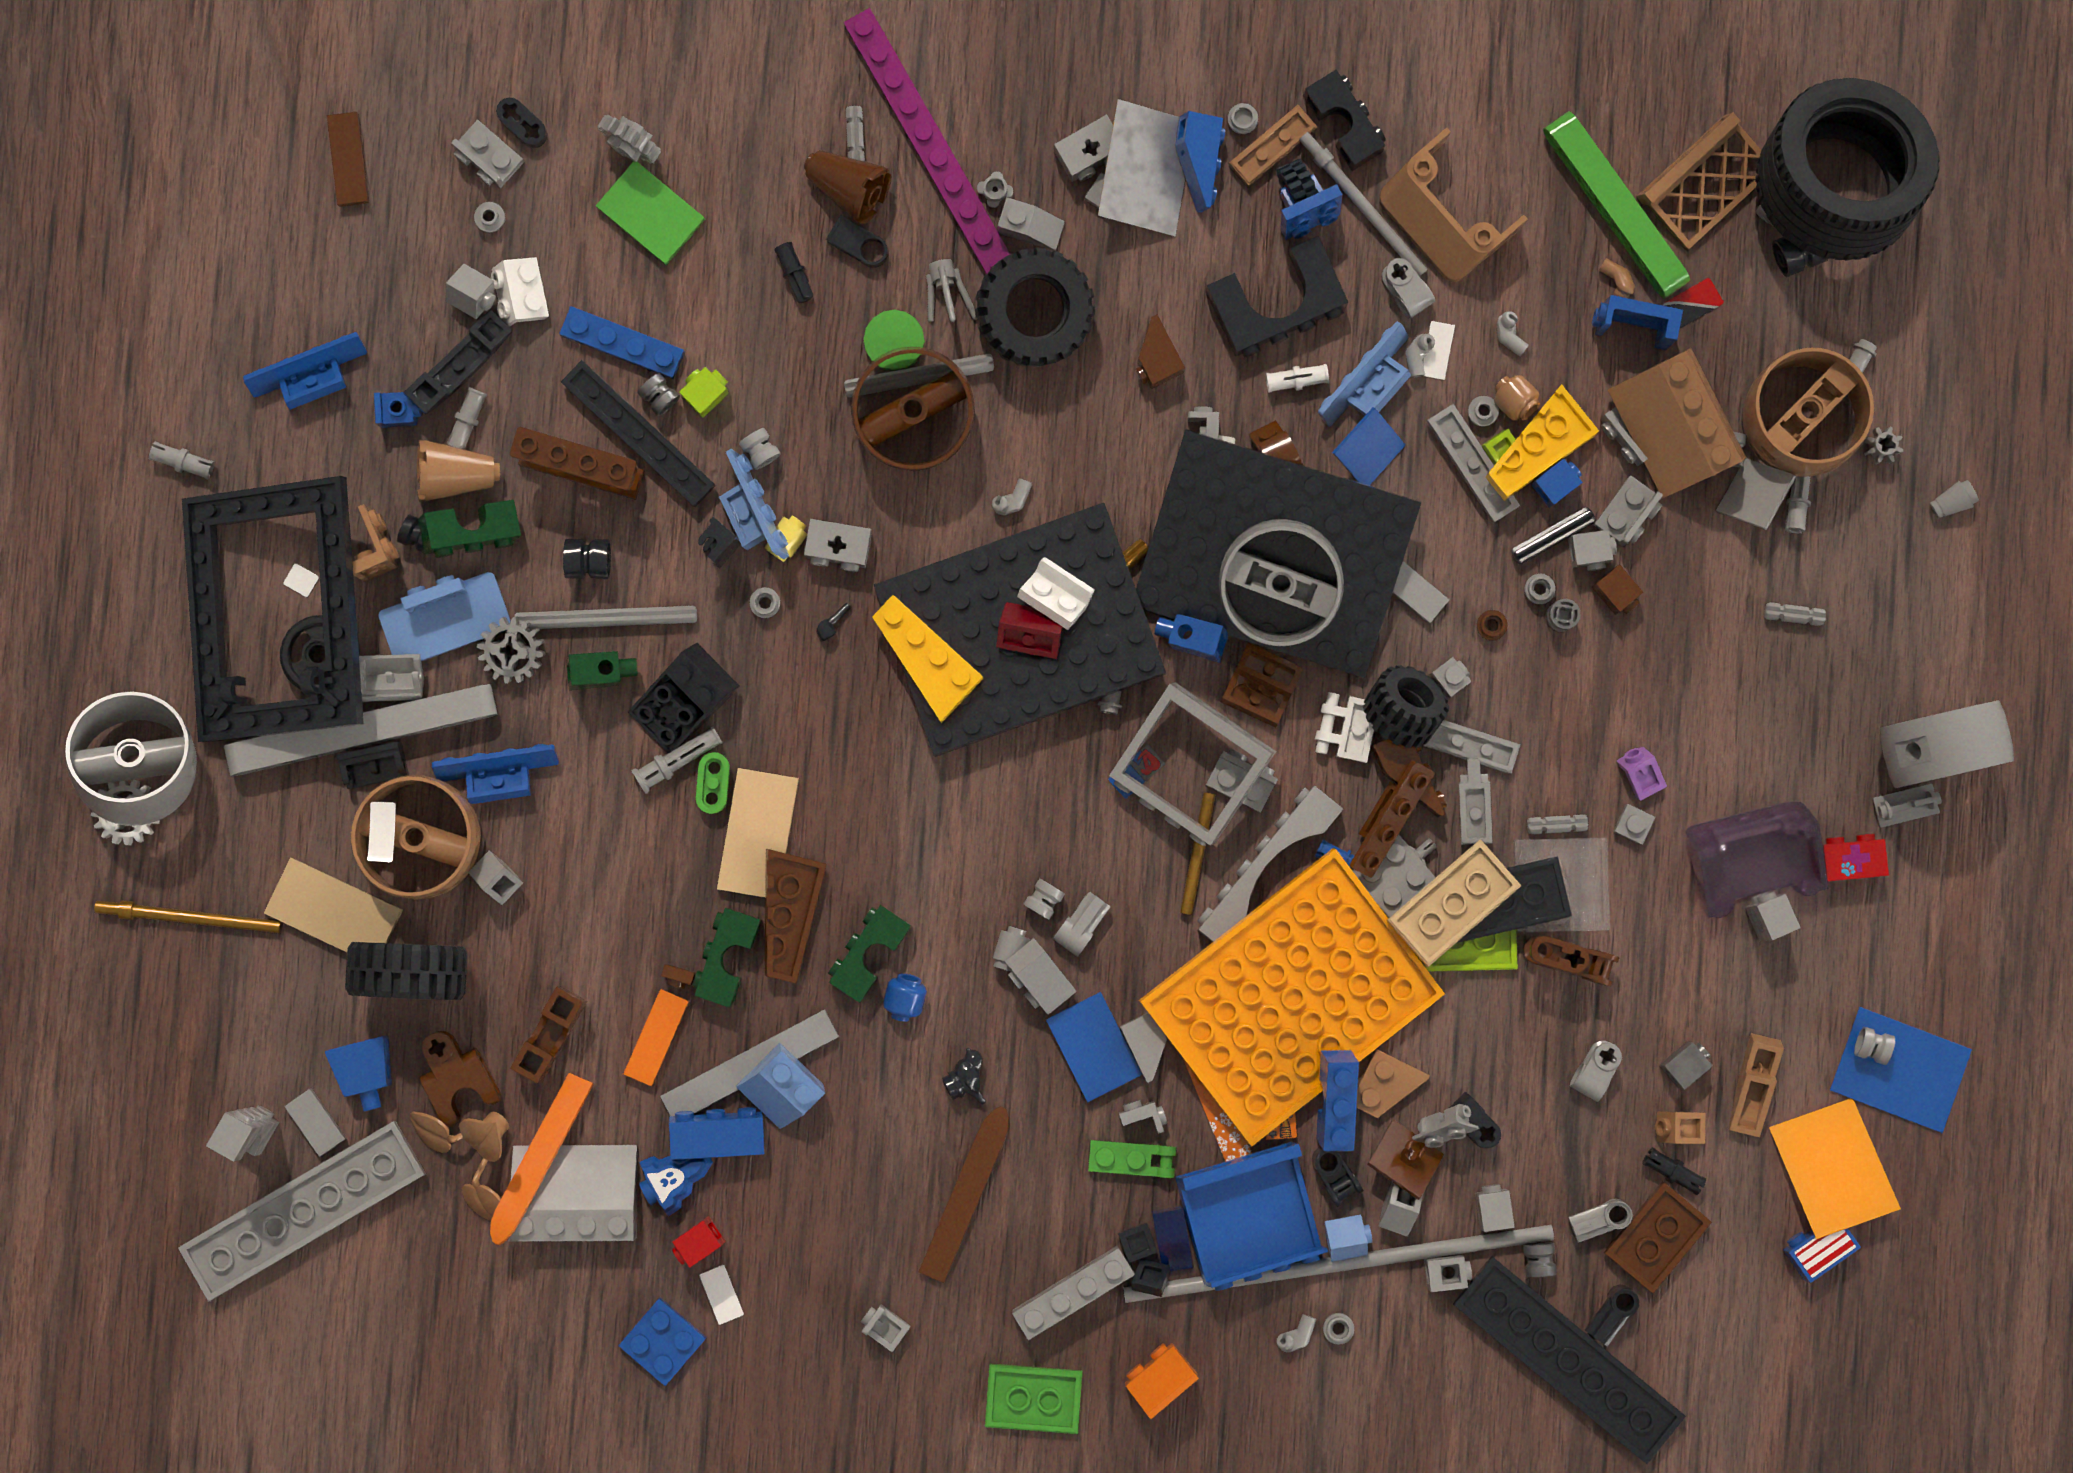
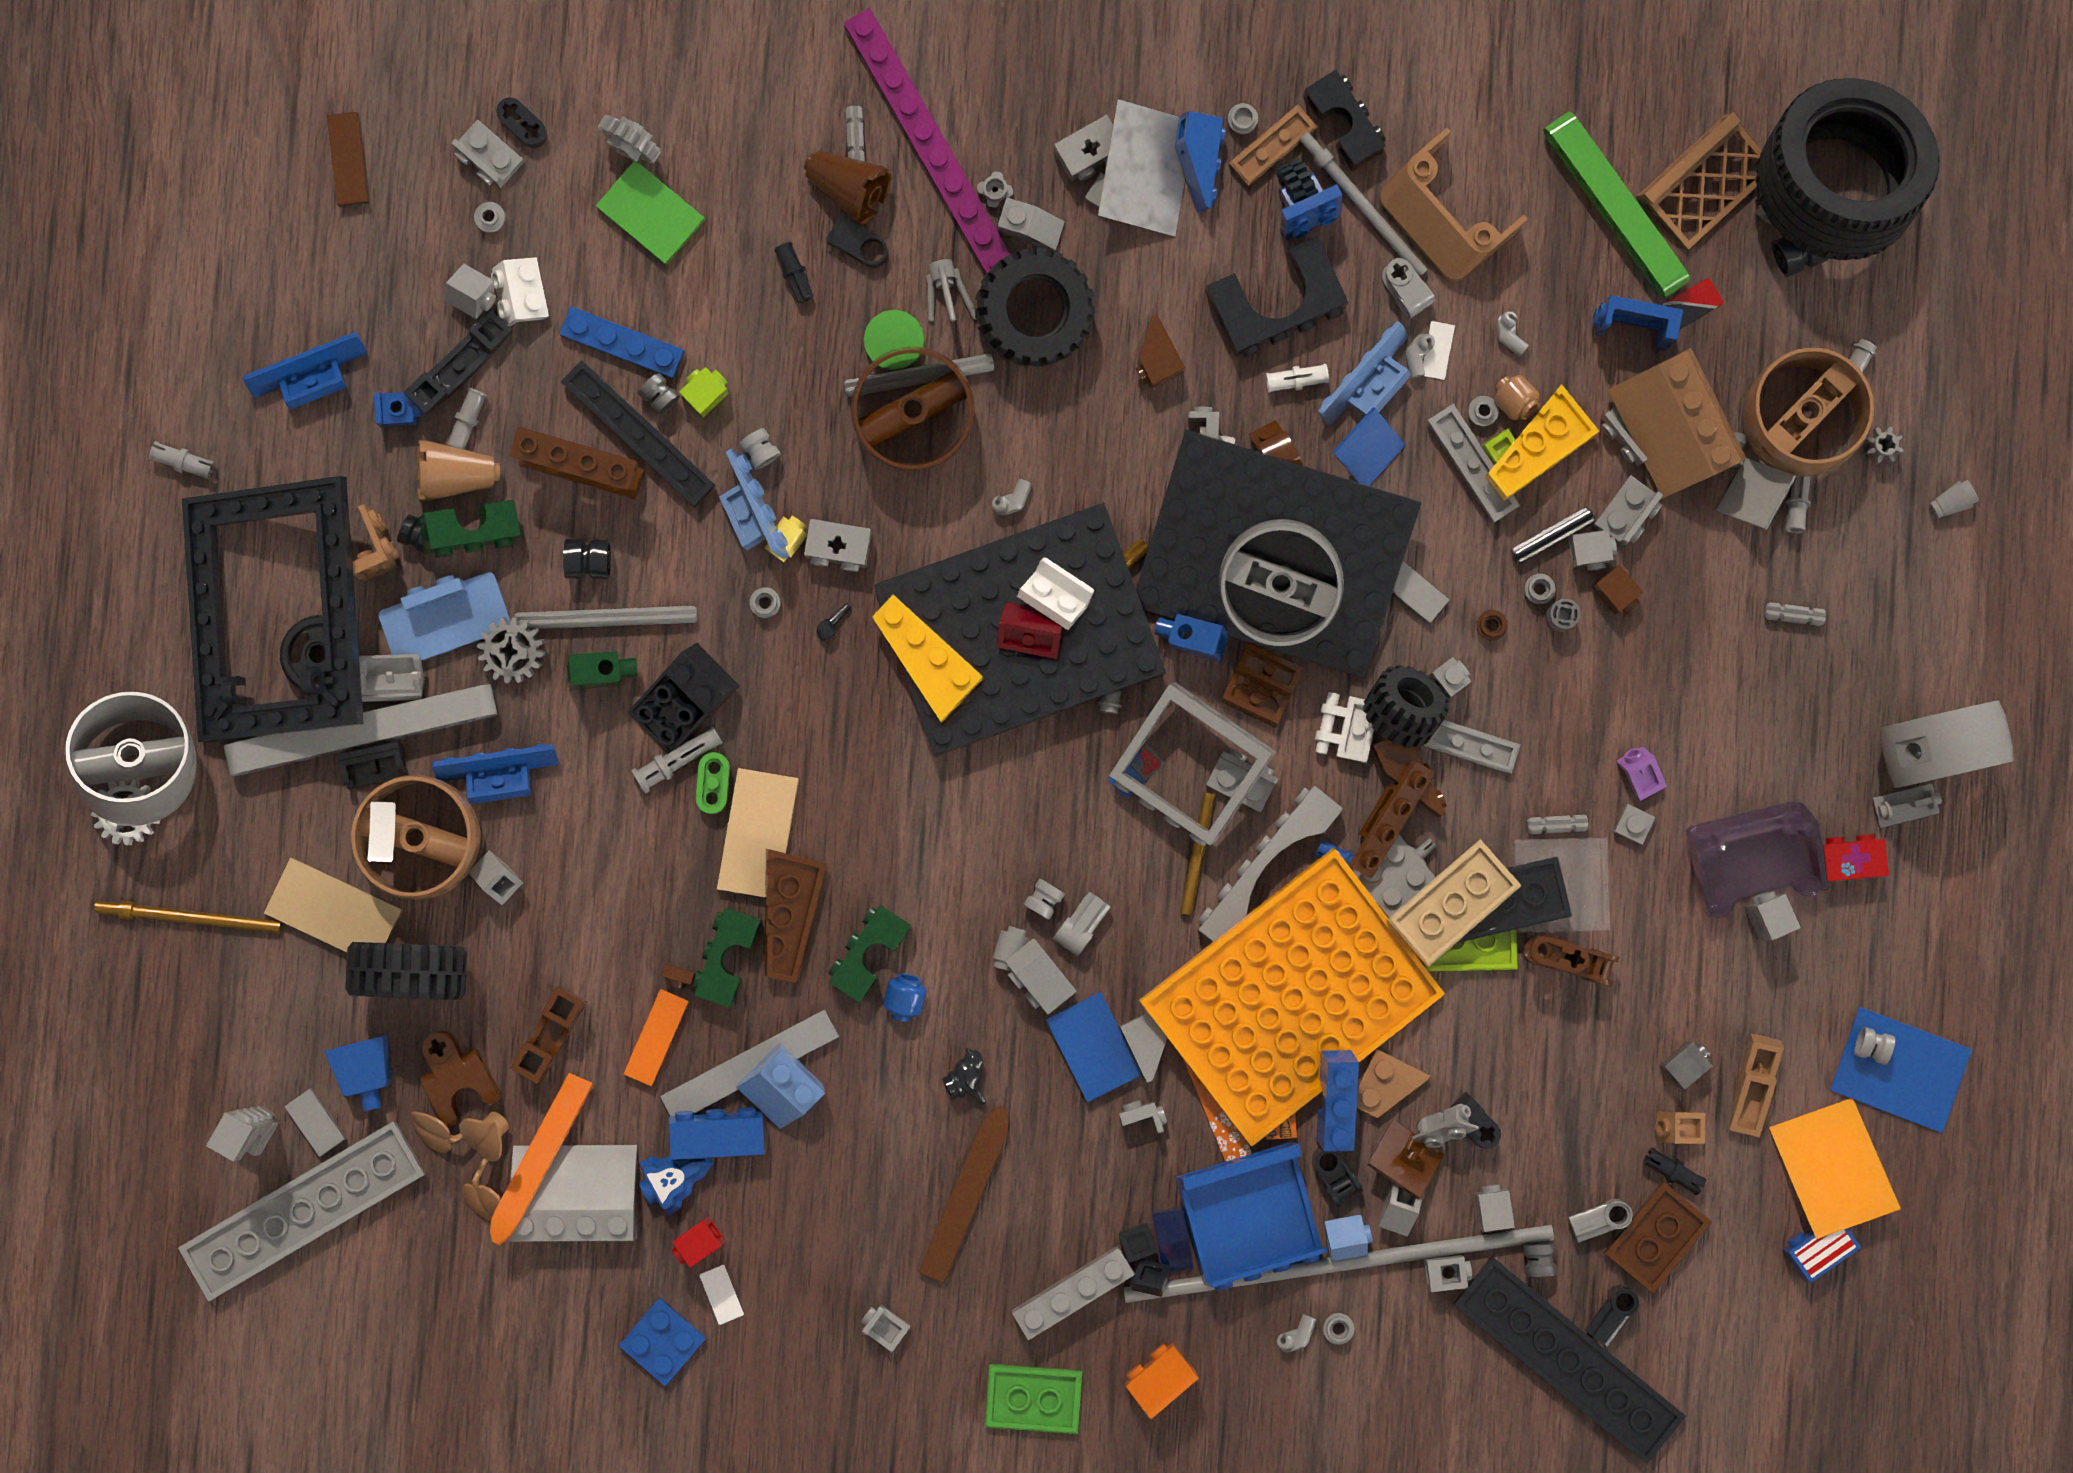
(301, 580): white sticker -> none
(721, 541): black hinge -> none
(1130, 1158): bright green plate -> none
(1475, 805): light grey hinge -> none
(1557, 482): blue brick -> none
(1593, 1076): light grey piece -> none
(1622, 278): medium nougat arm -> none

